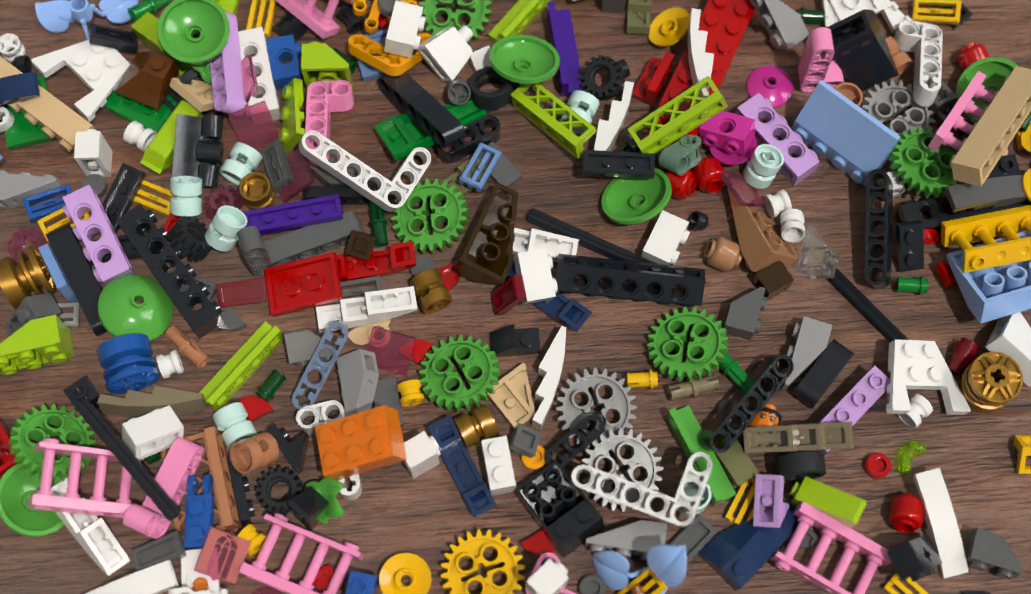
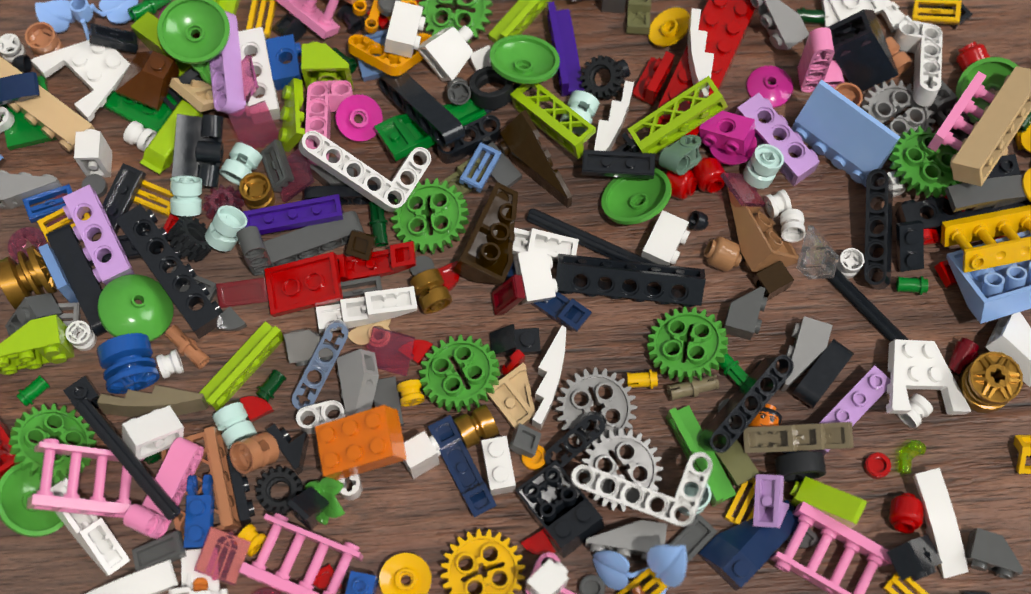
(32, 391): none -> green pin
(42, 39): none -> nougat wheel
(85, 339): none -> white wheel
(364, 107): none -> dark pink dish
(517, 359): none -> red tile
(524, 149): none -> dark brown wedge
(852, 258): none -> white wheel

